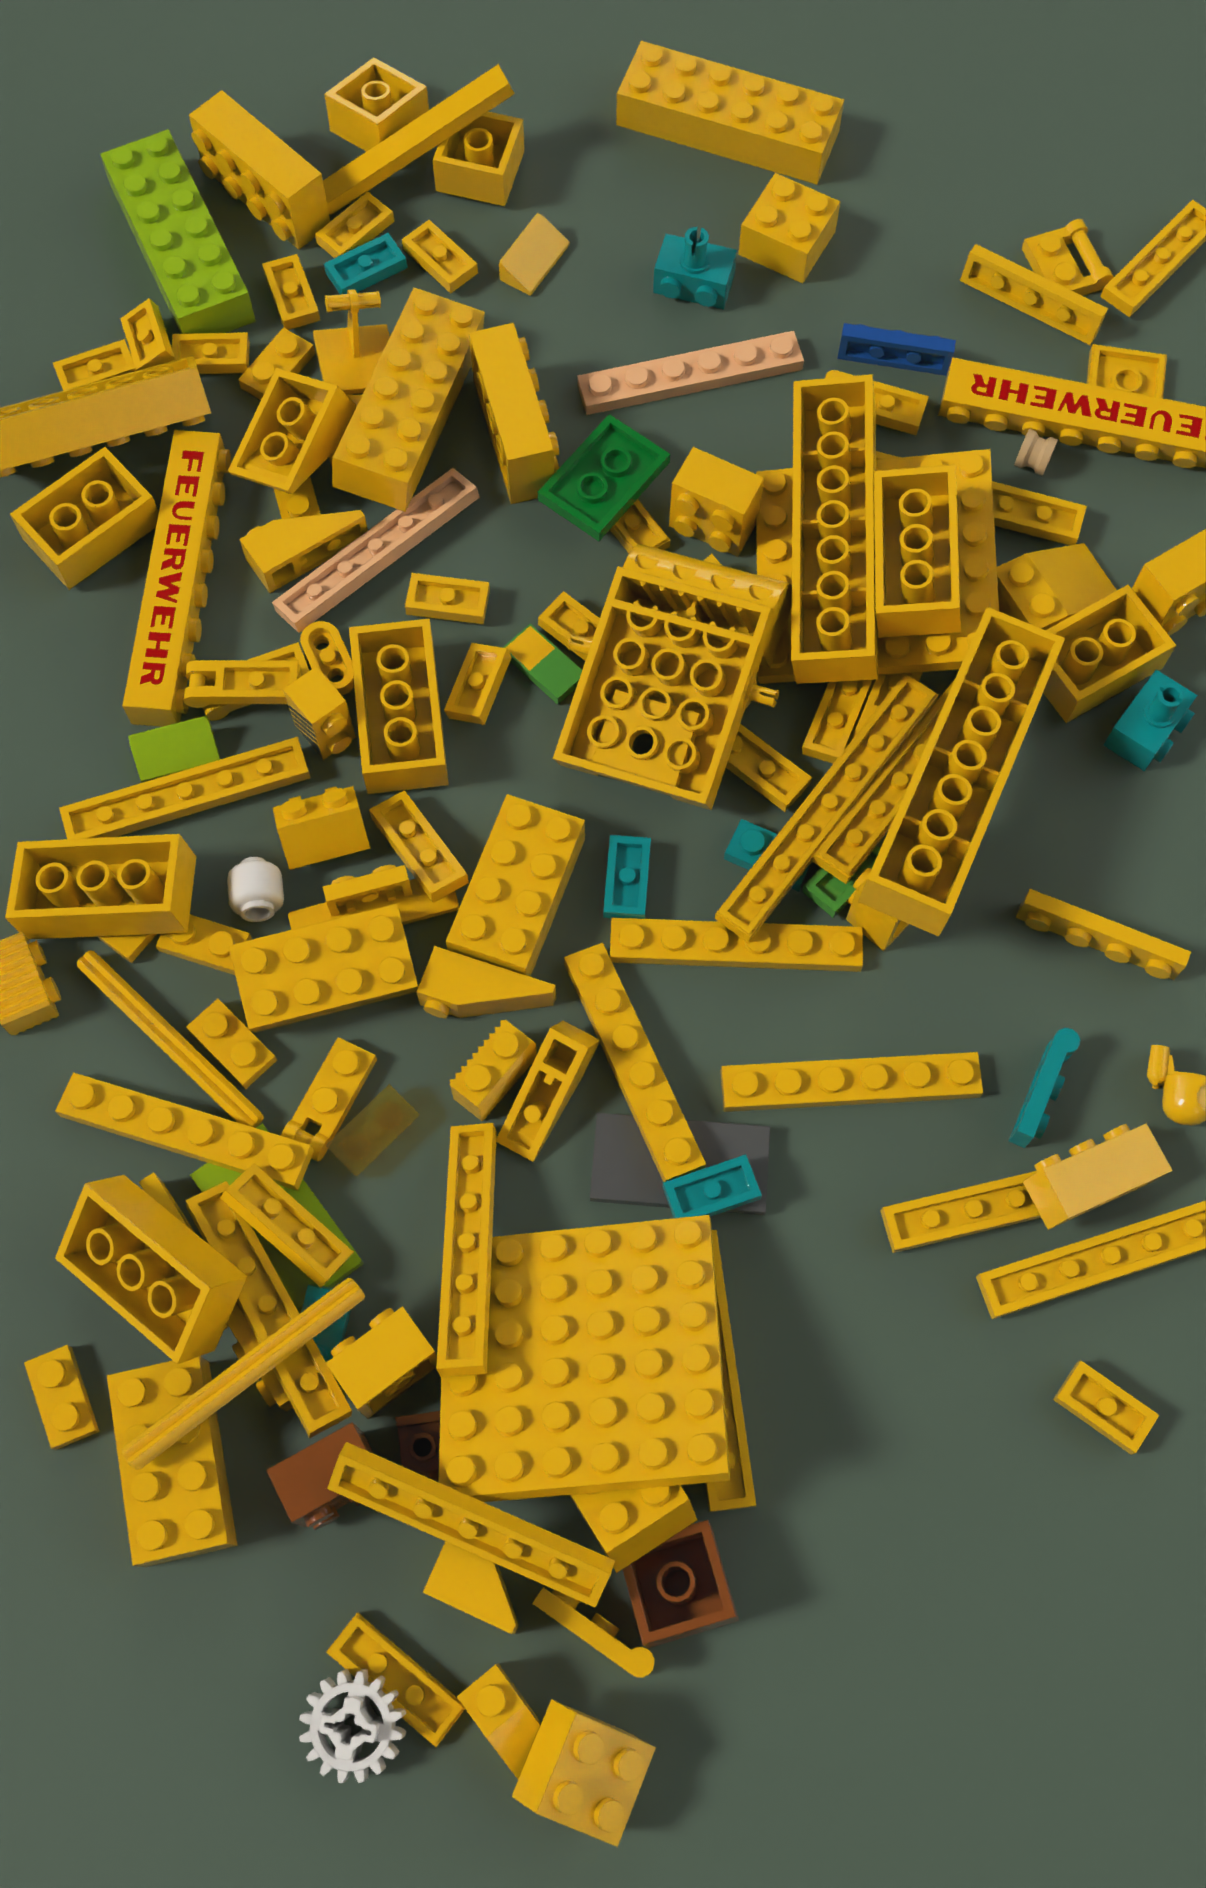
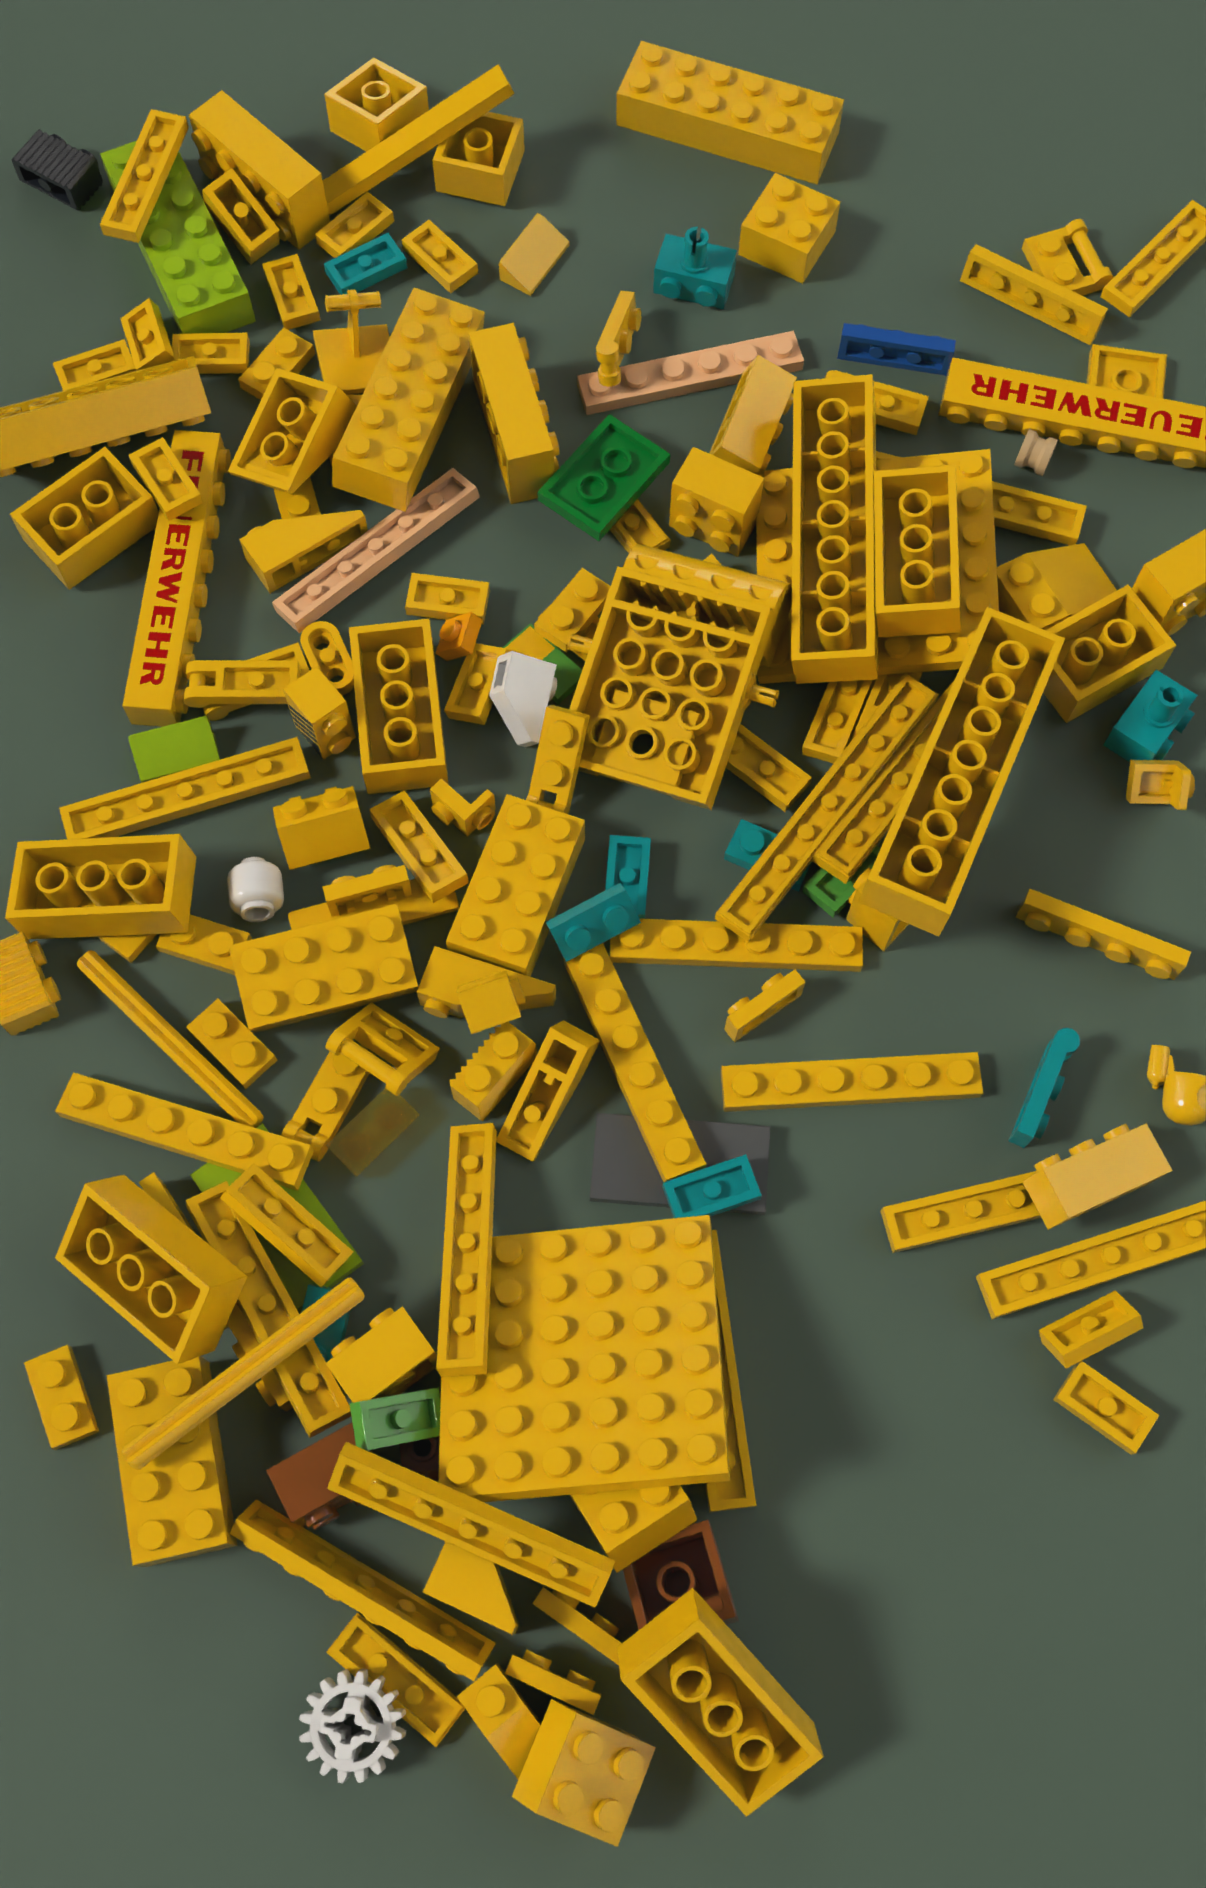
(58, 169): none -> black brick
(144, 176): none -> yellow plate
(166, 479): none -> yellow plate
(241, 216): none -> yellow brick
(363, 1589): none -> yellow plate
(388, 1039): none -> yellow plate
(396, 1419): none -> bright green plate
(454, 809): none -> yellow bracket
(458, 636): none -> light orange plate
(490, 1001): none -> yellow brick
(522, 693): none -> white slope
(535, 1671): none -> yellow plate
(558, 757): none -> yellow plate
(573, 609): none -> yellow plate
(593, 922): none -> teal plate
(617, 338): none -> yellow plate
(719, 1702): none -> yellow brick
(754, 416): none -> yellow brick
(776, 995): none -> yellow plate
(1091, 1329): none -> yellow plate
(1160, 783): none -> yellow bracket

